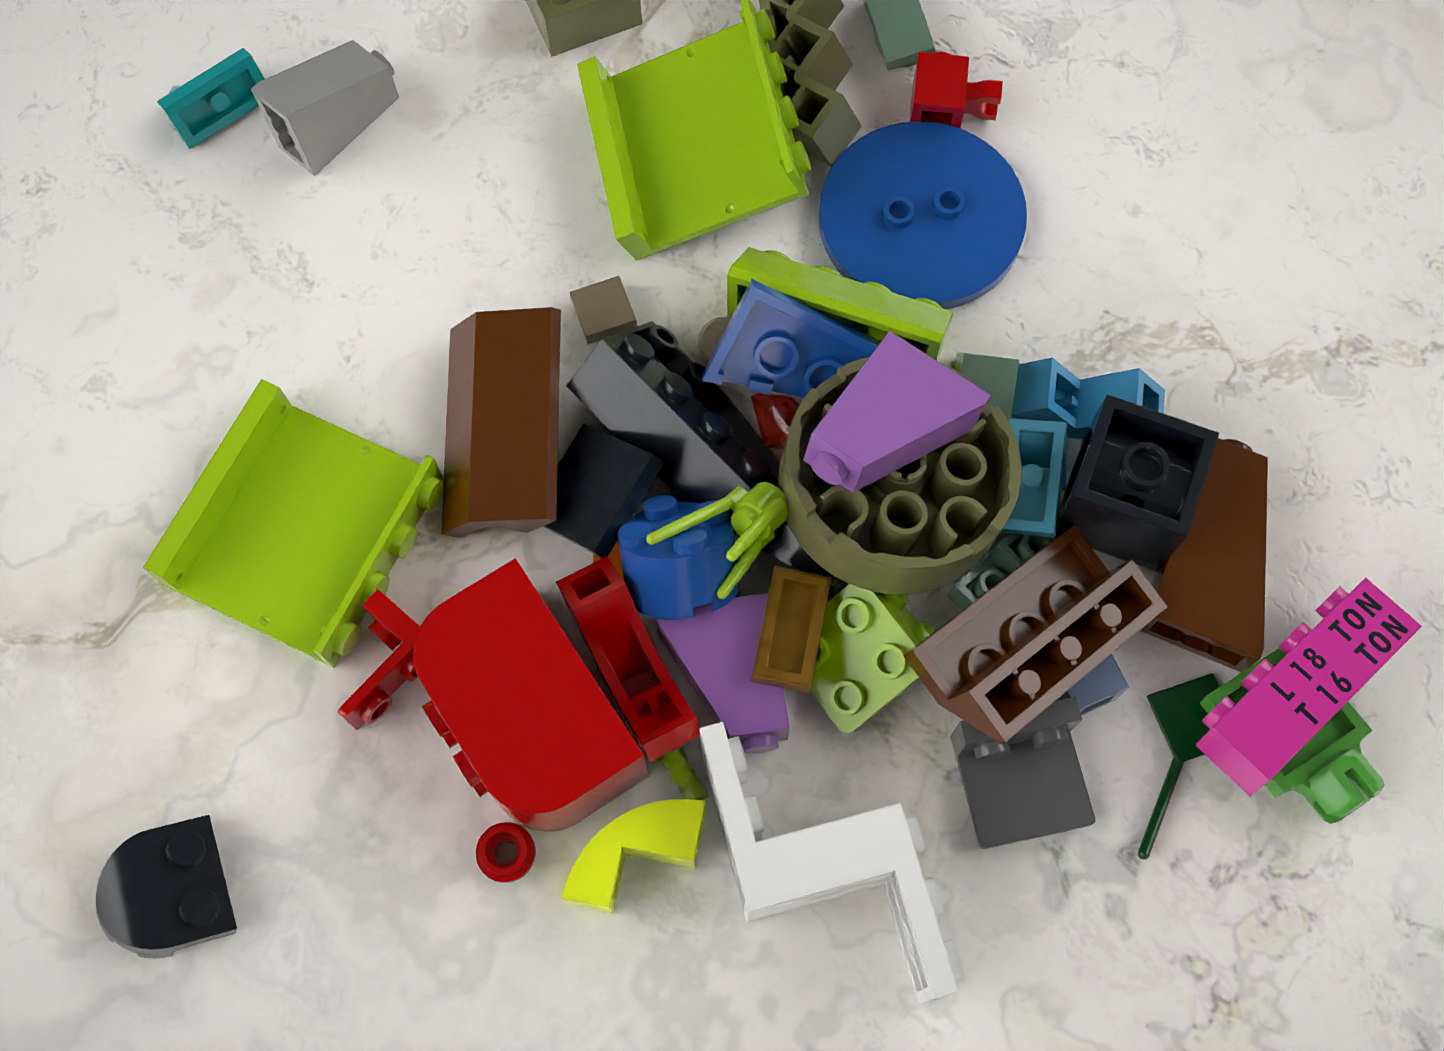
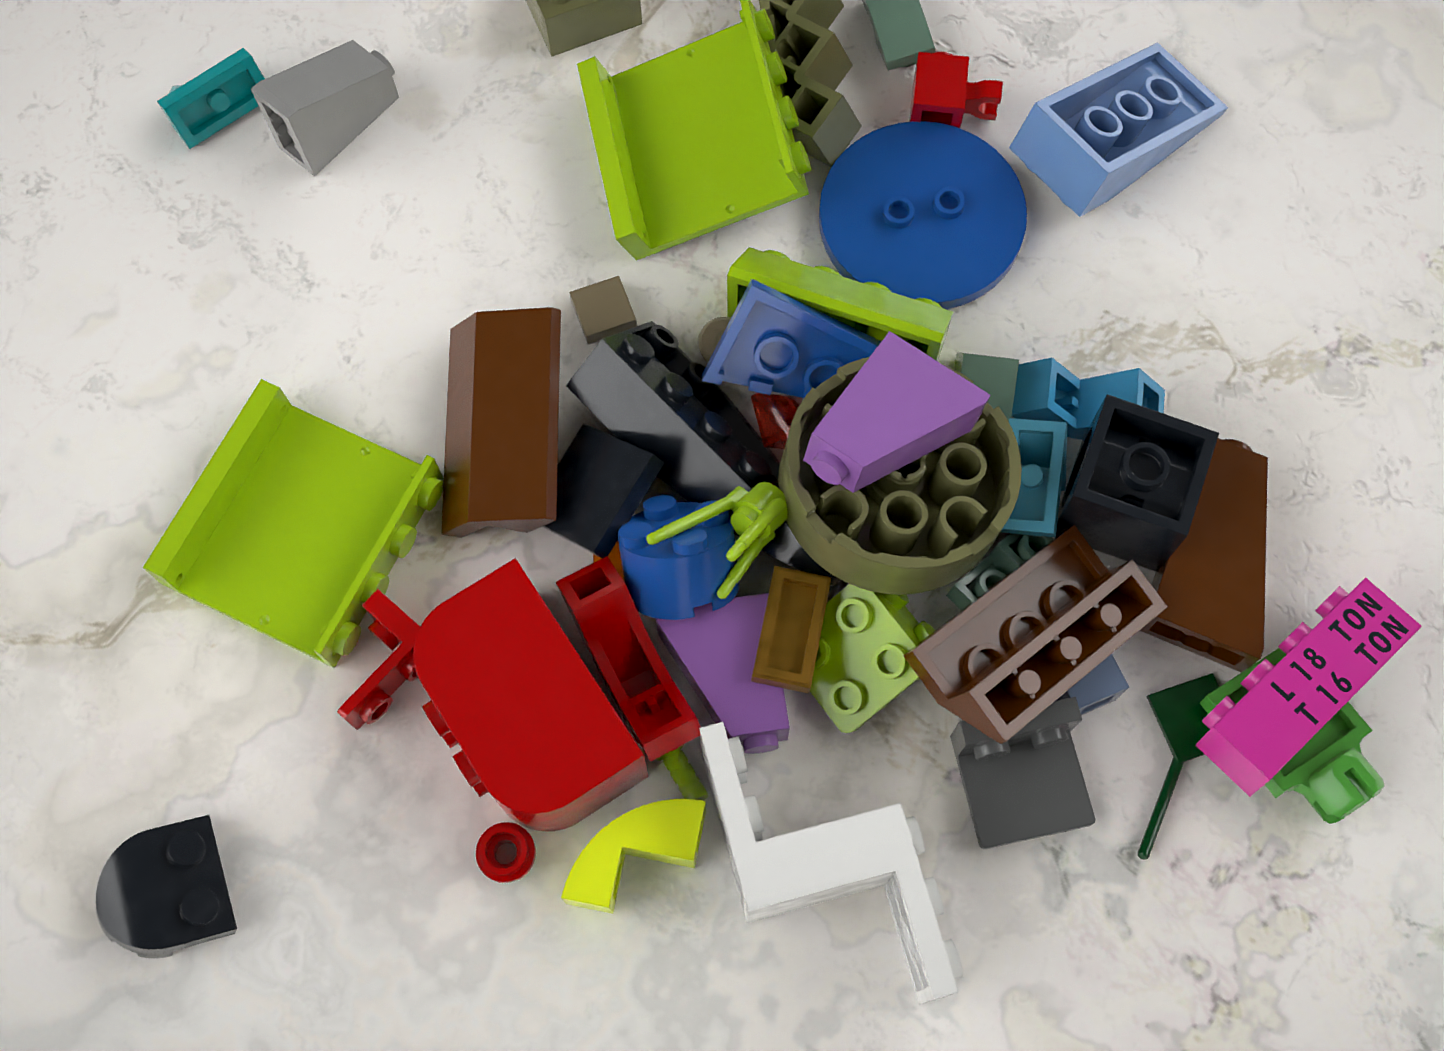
(1114, 127): none -> medium blue slope

